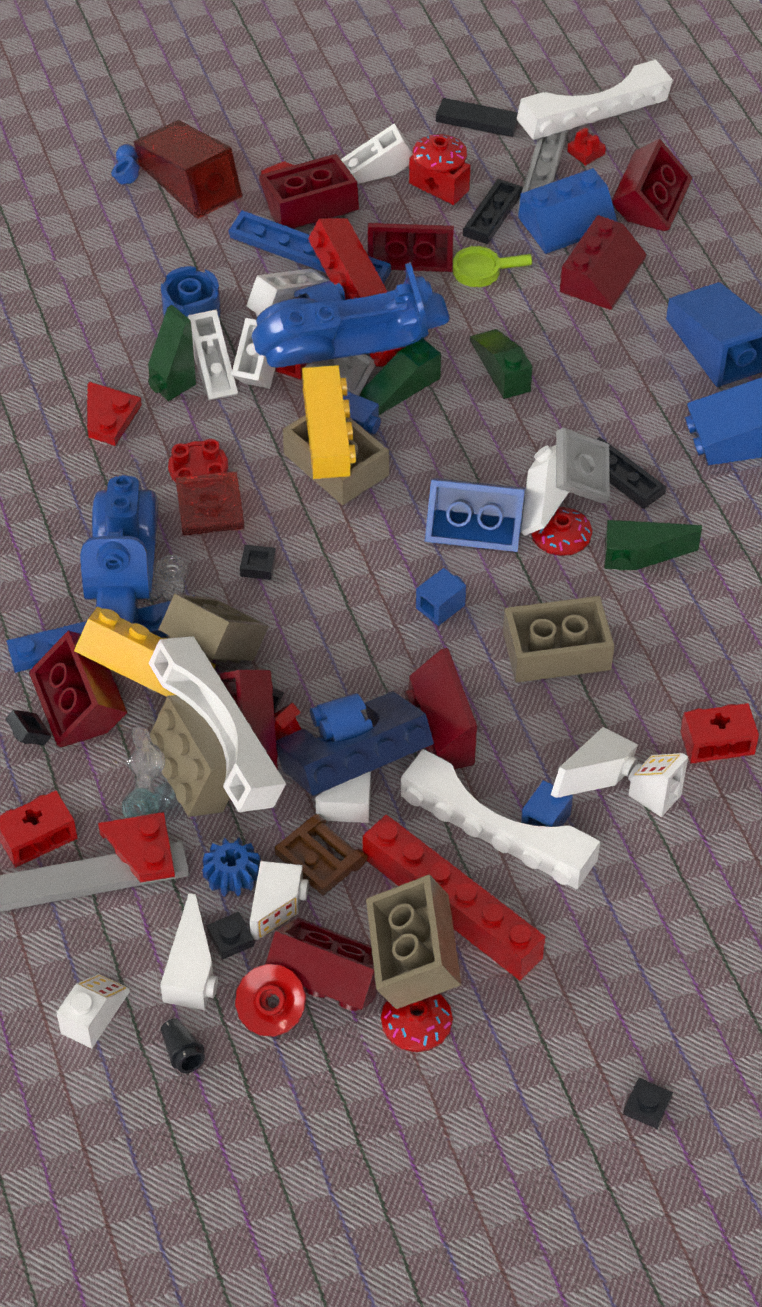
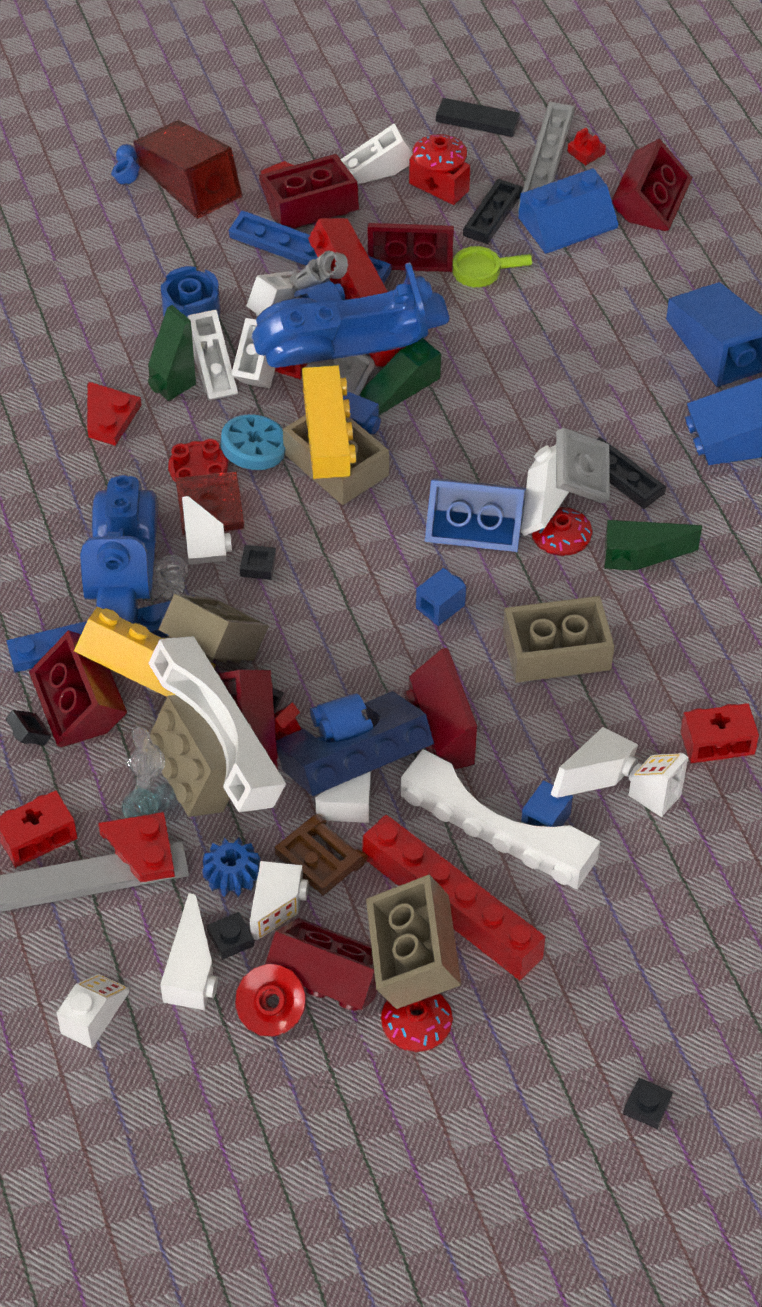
(182, 1047): black cone -> none
(204, 534): none -> white slope
(238, 440): none -> dark azure wheel
(322, 267): none -> light grey connector
(504, 362): dark green slope -> none
(552, 113): white arch -> none
(602, 263): dark red slope -> none

